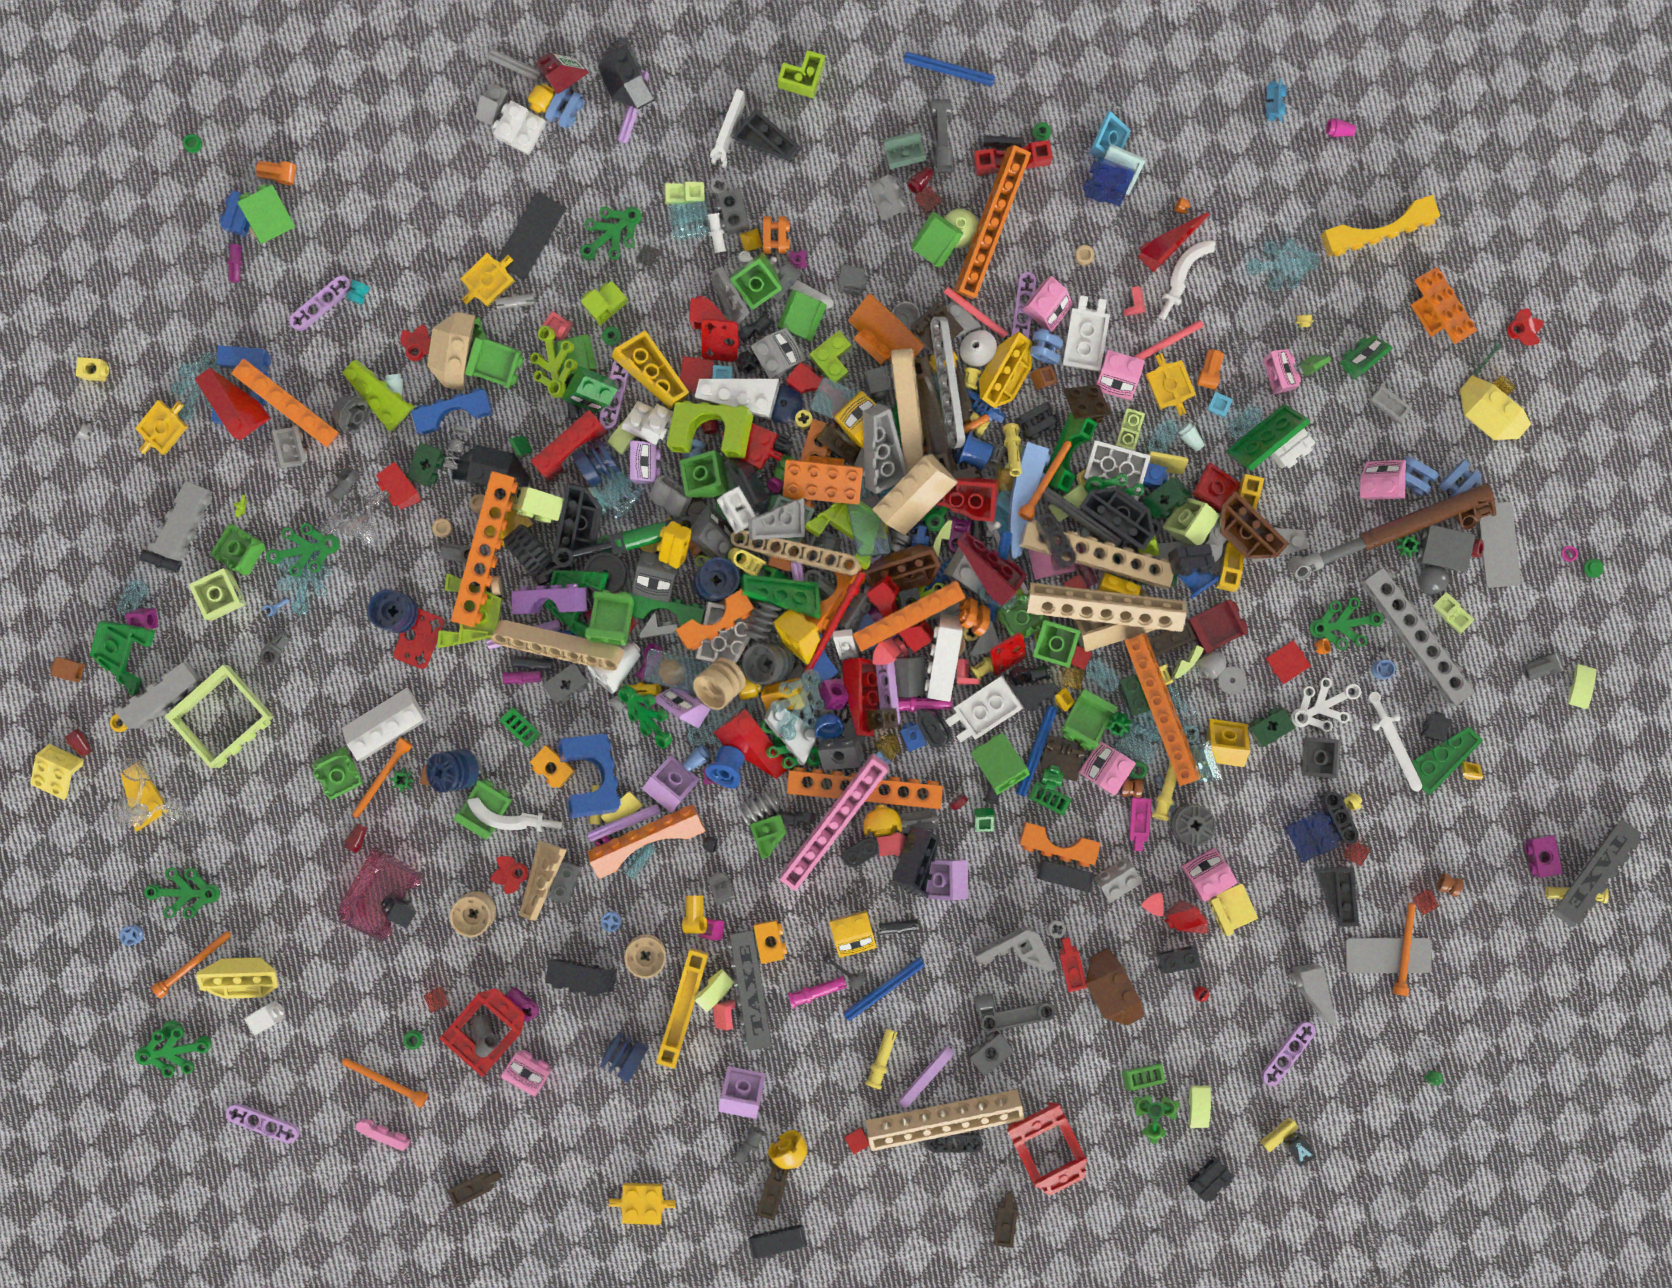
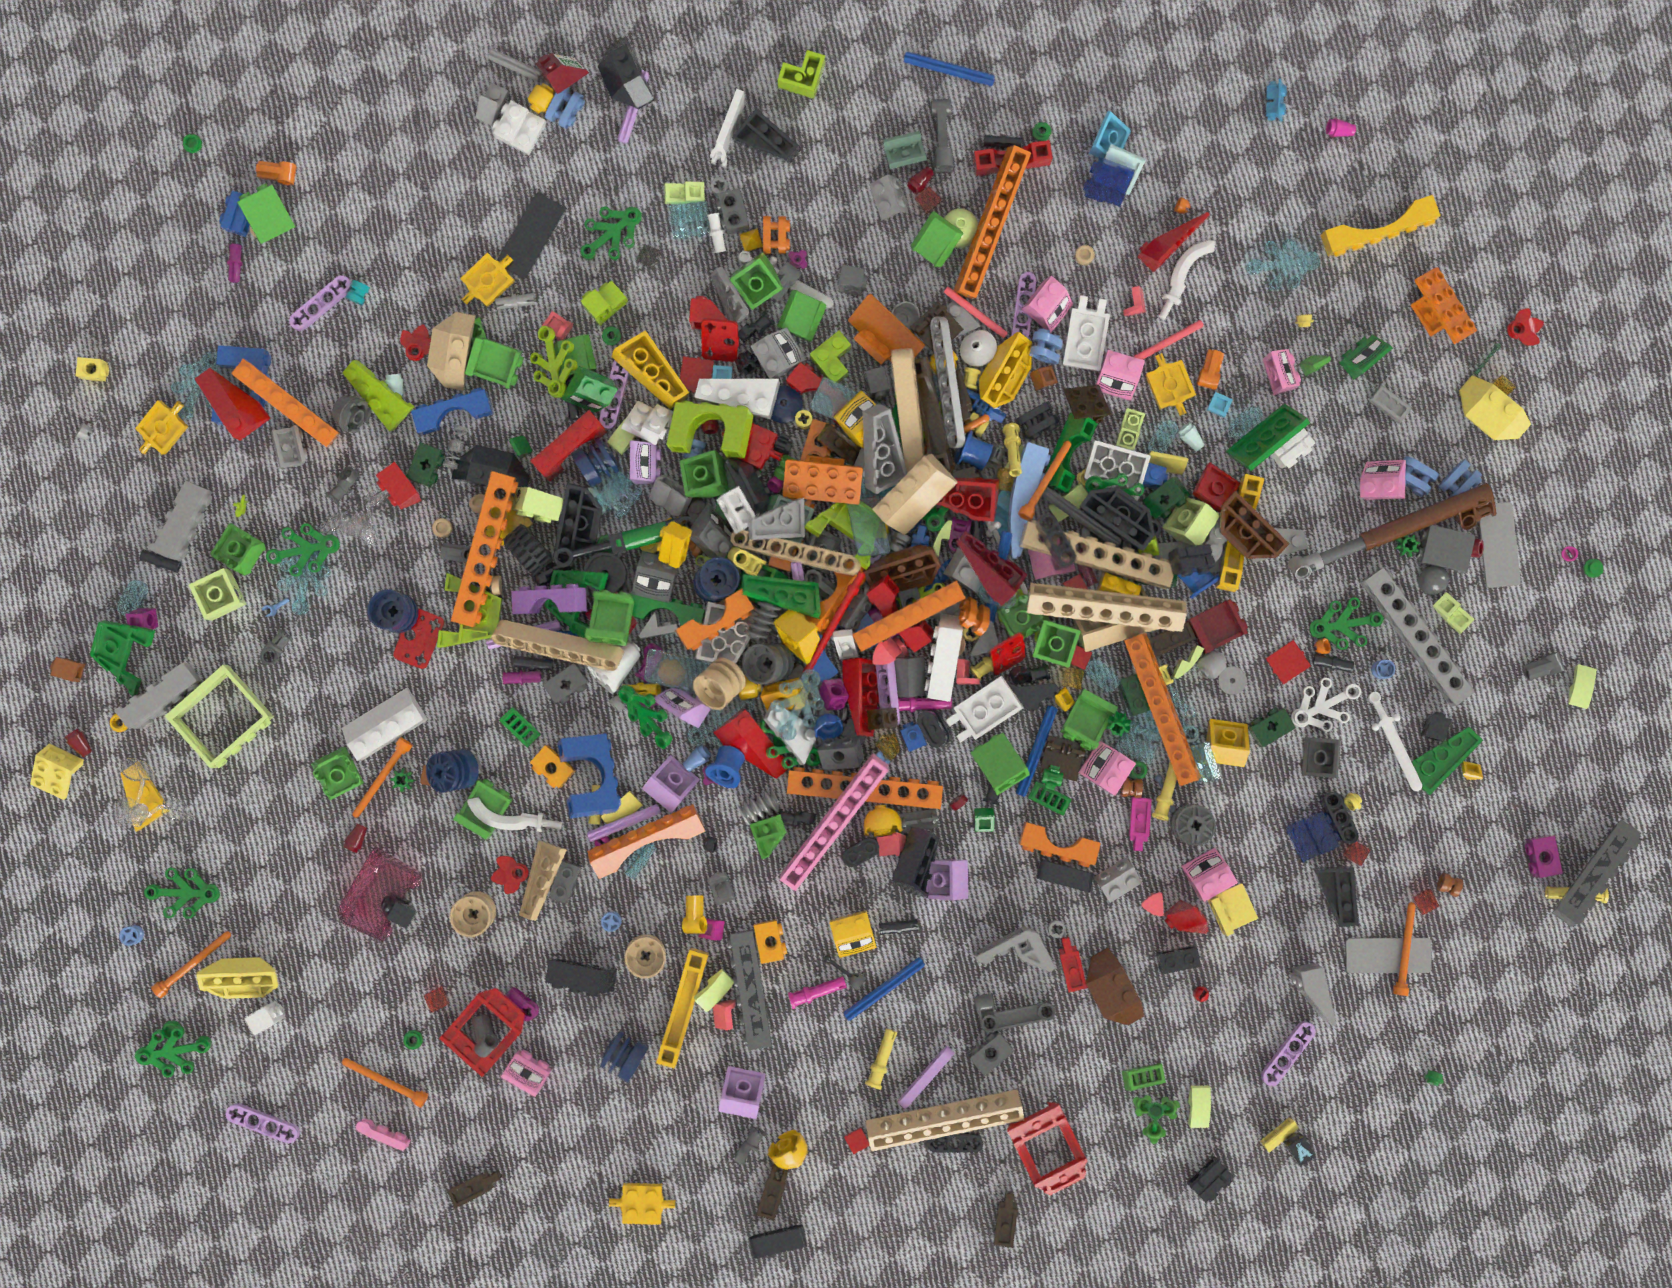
(1333, 663): none -> black pin

